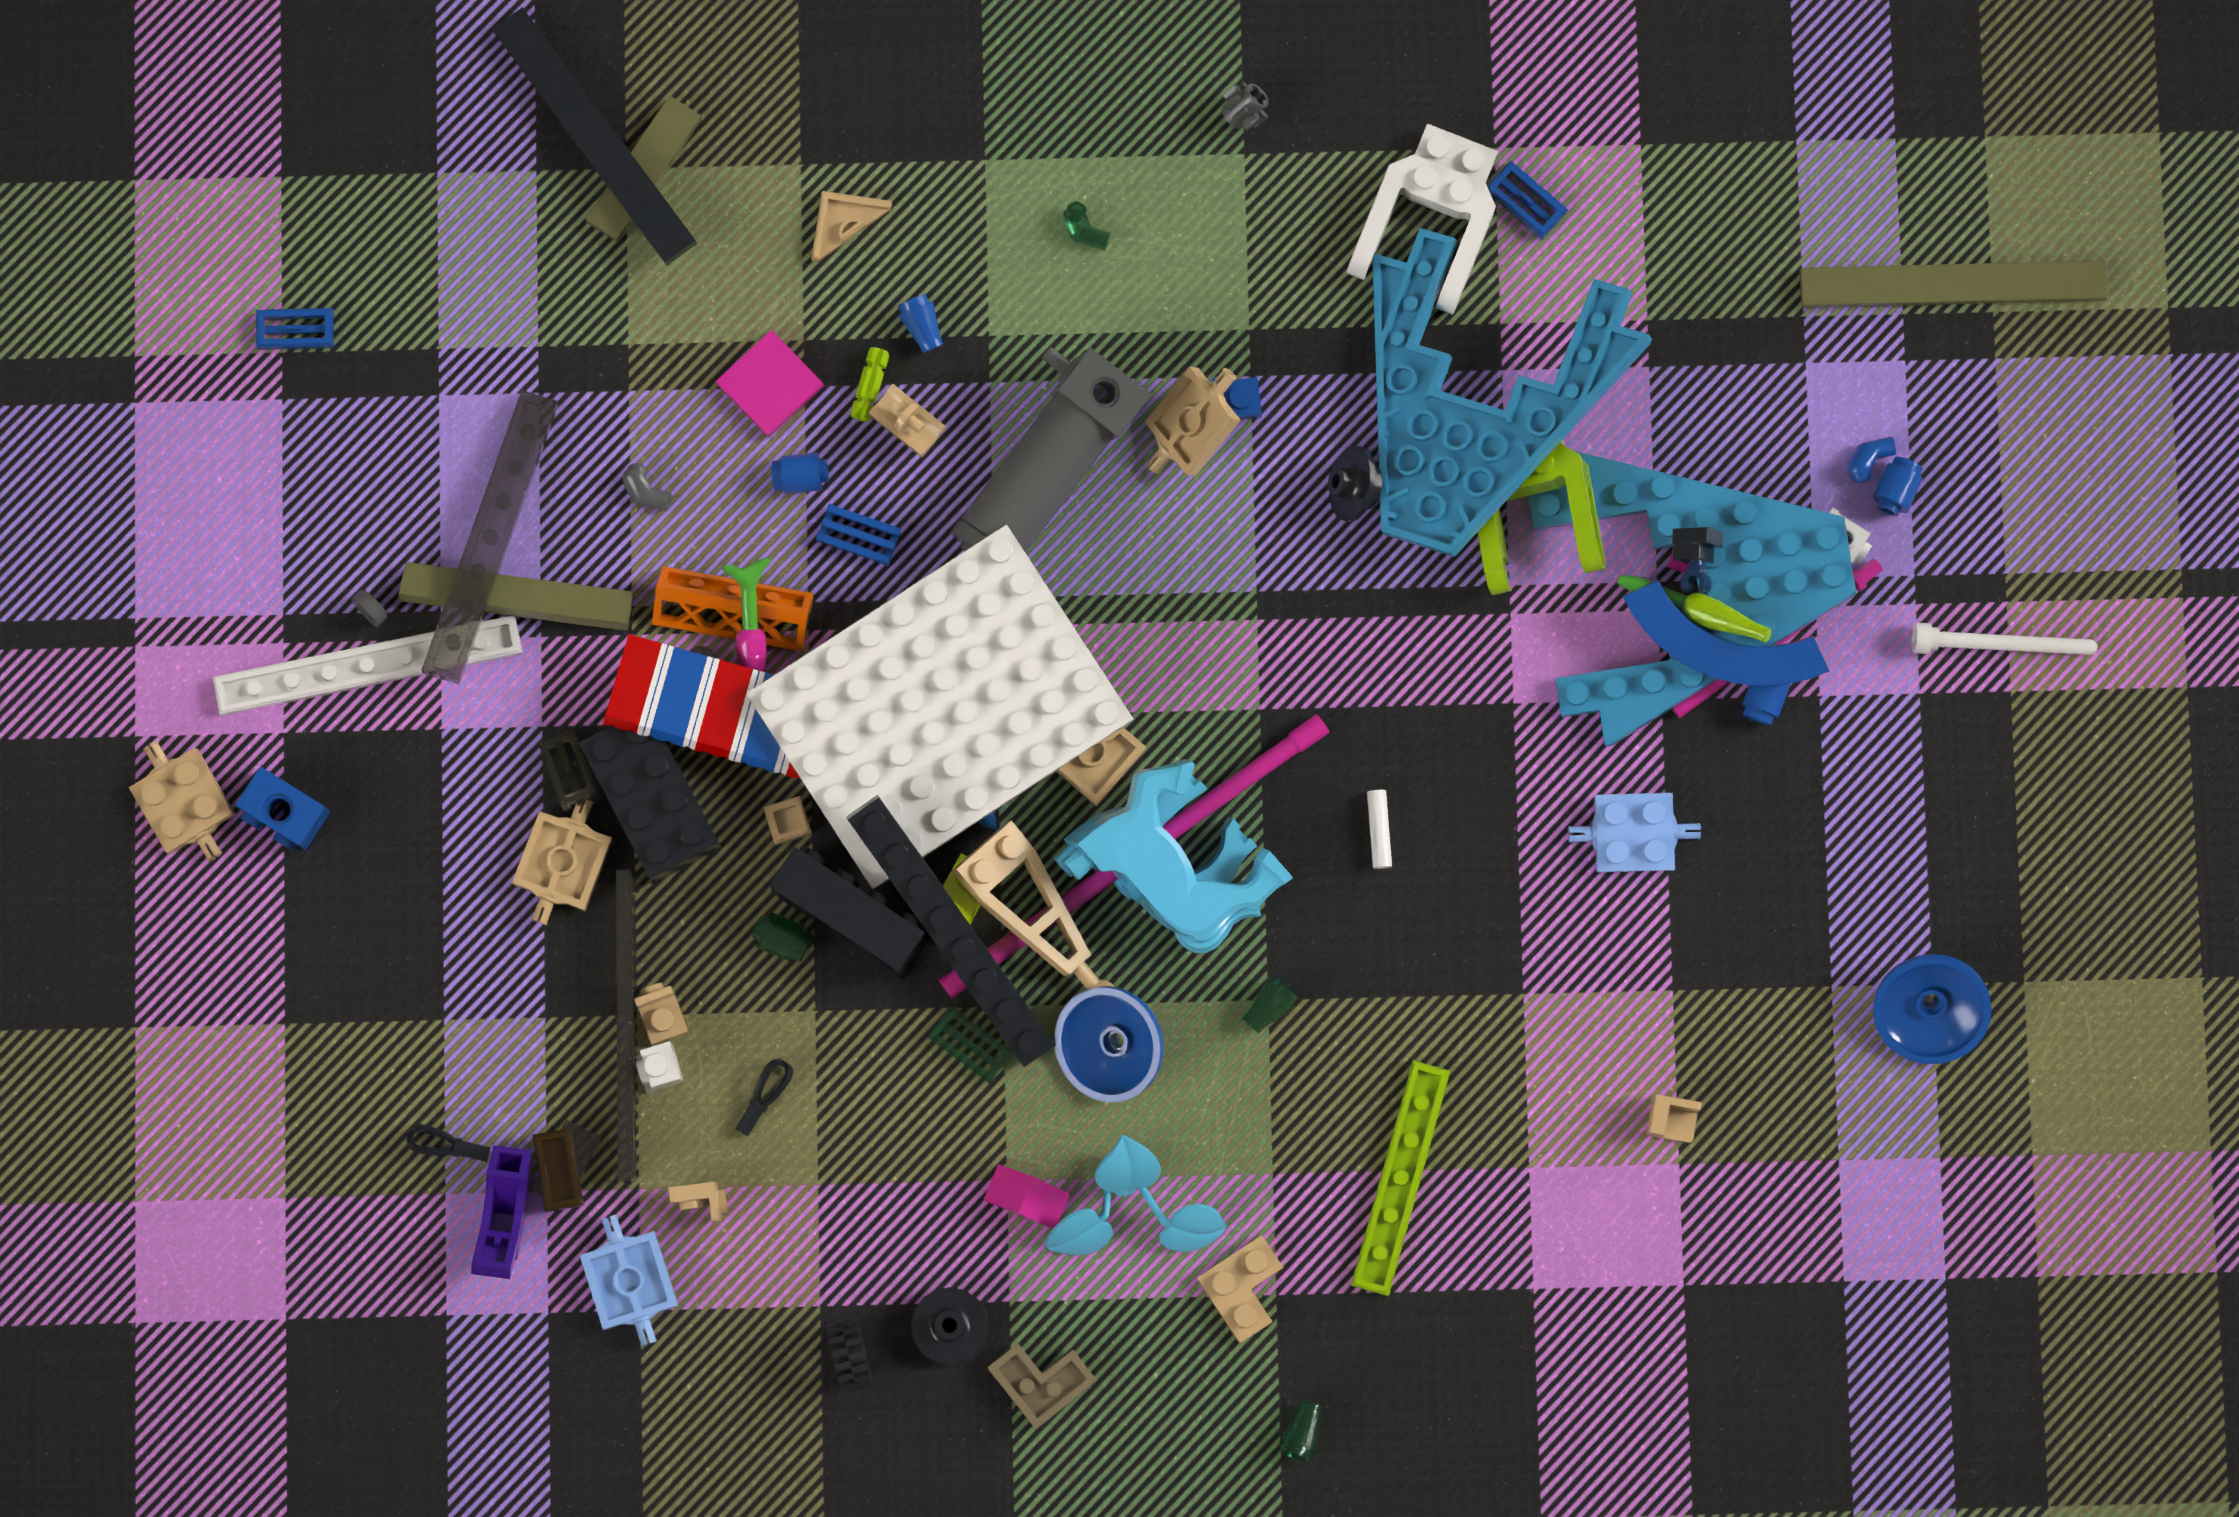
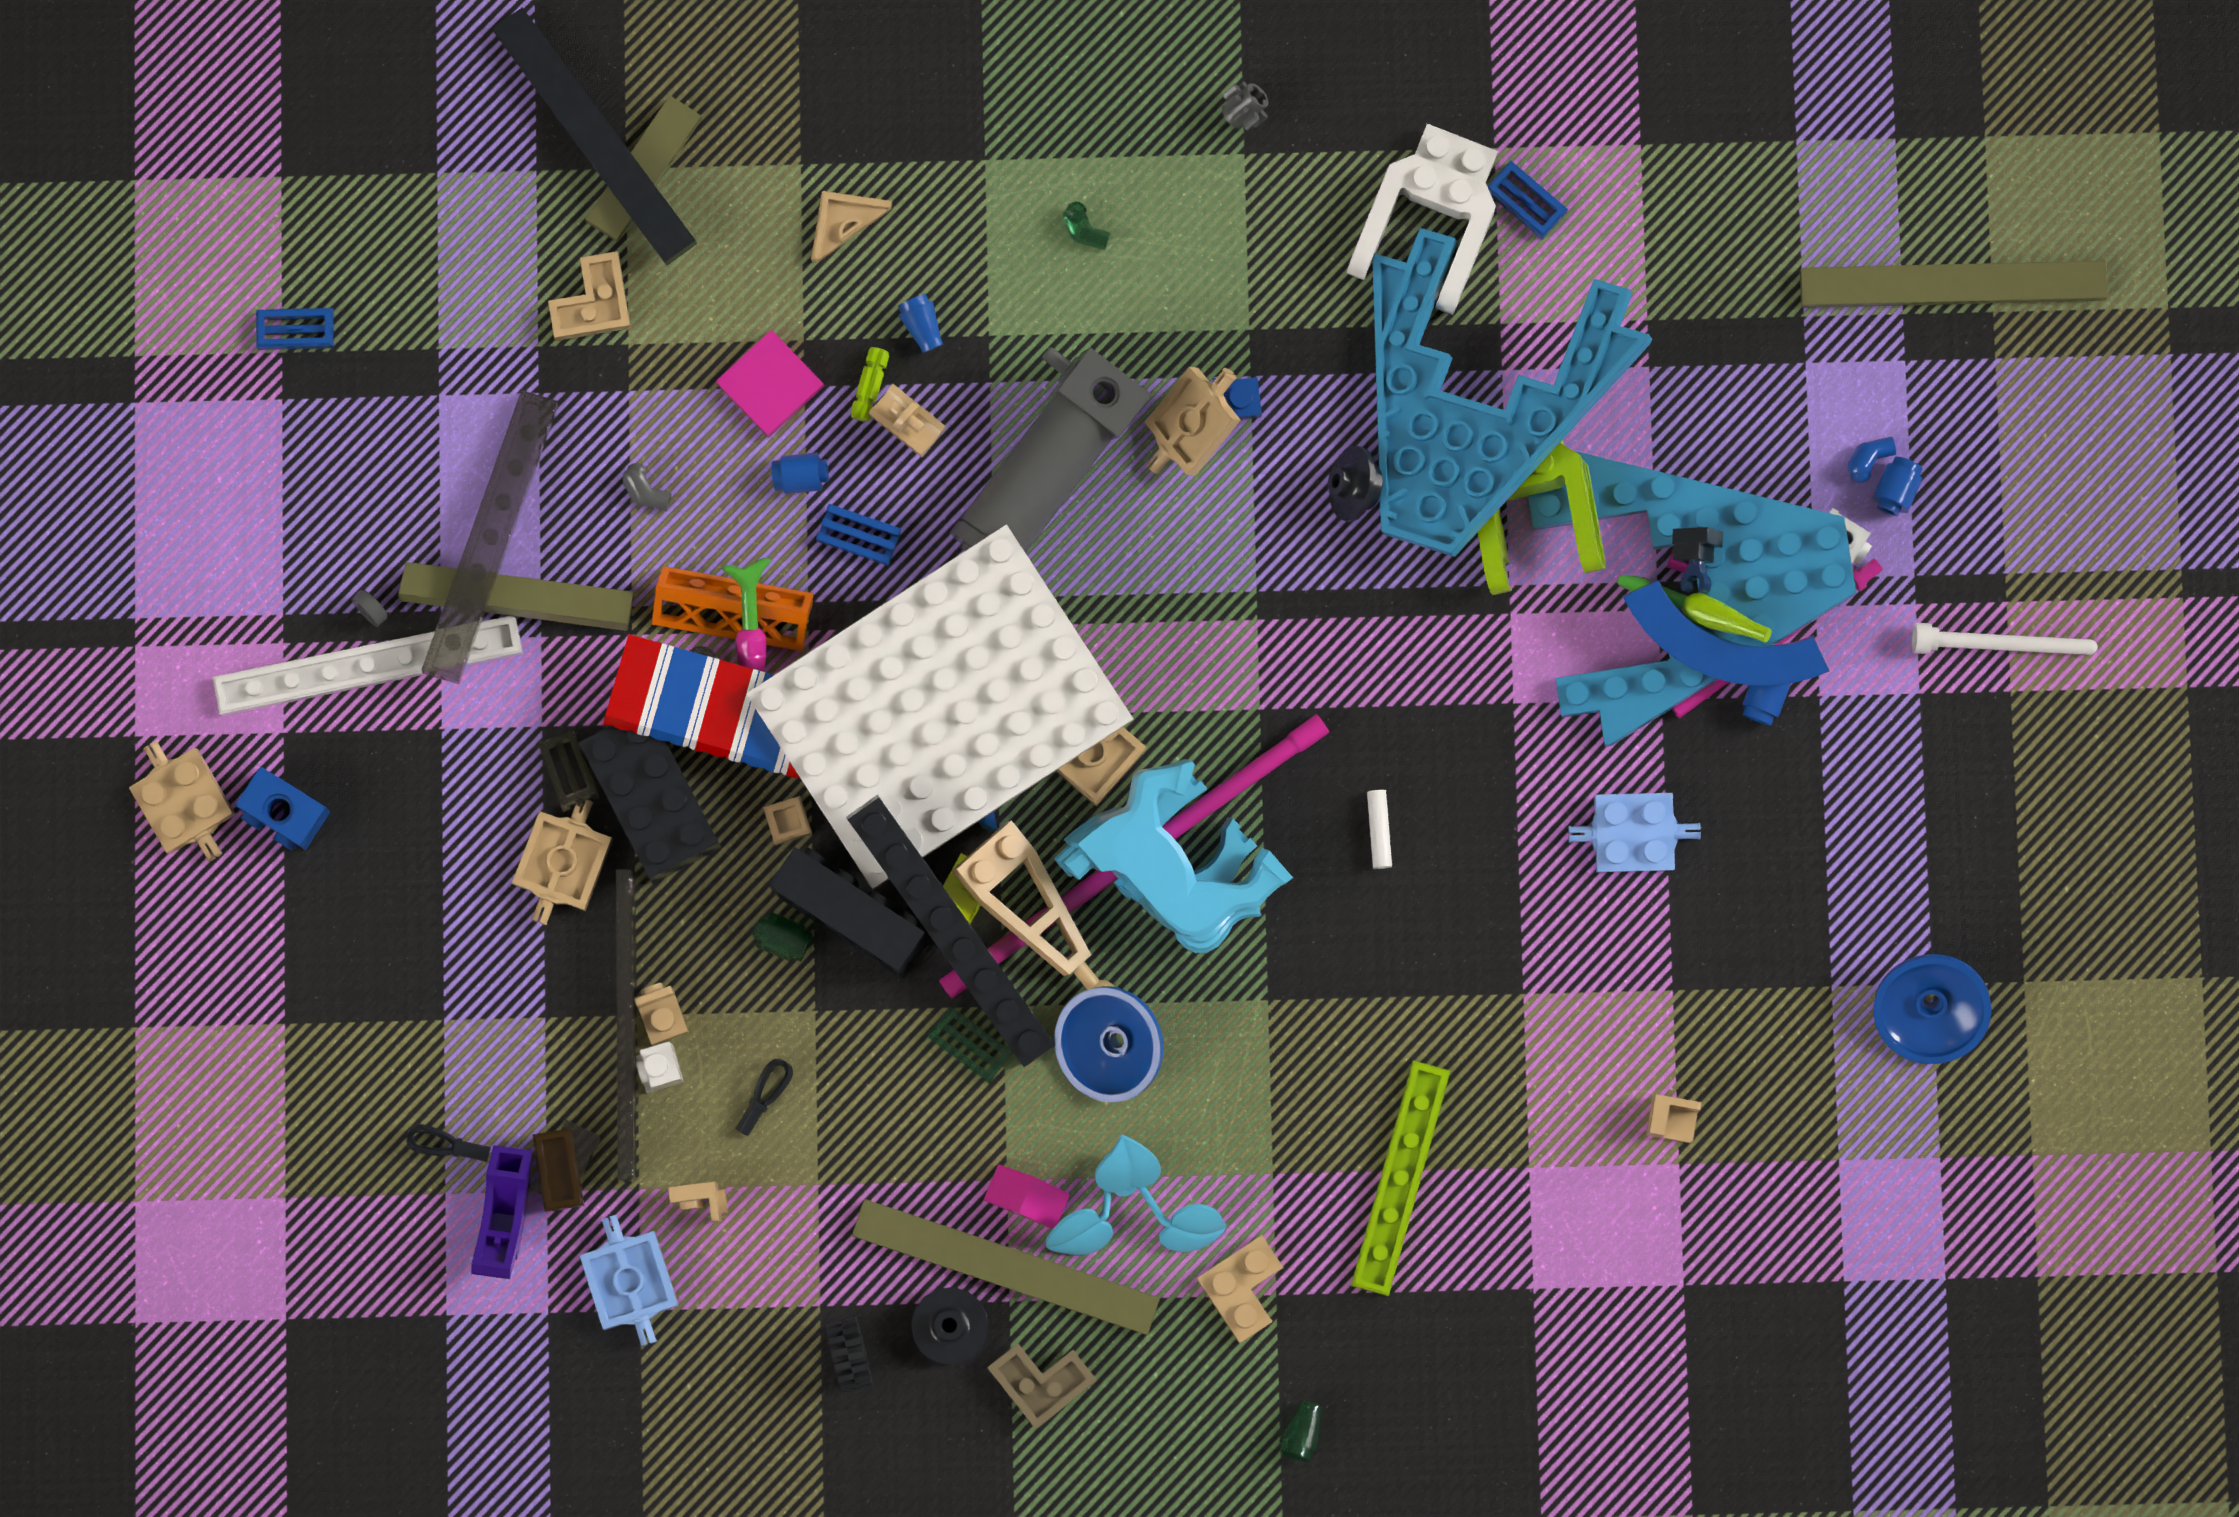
(601, 308): none -> tan plate
(1005, 1267): none -> olive tile
(1271, 1003): clear green cone -> none

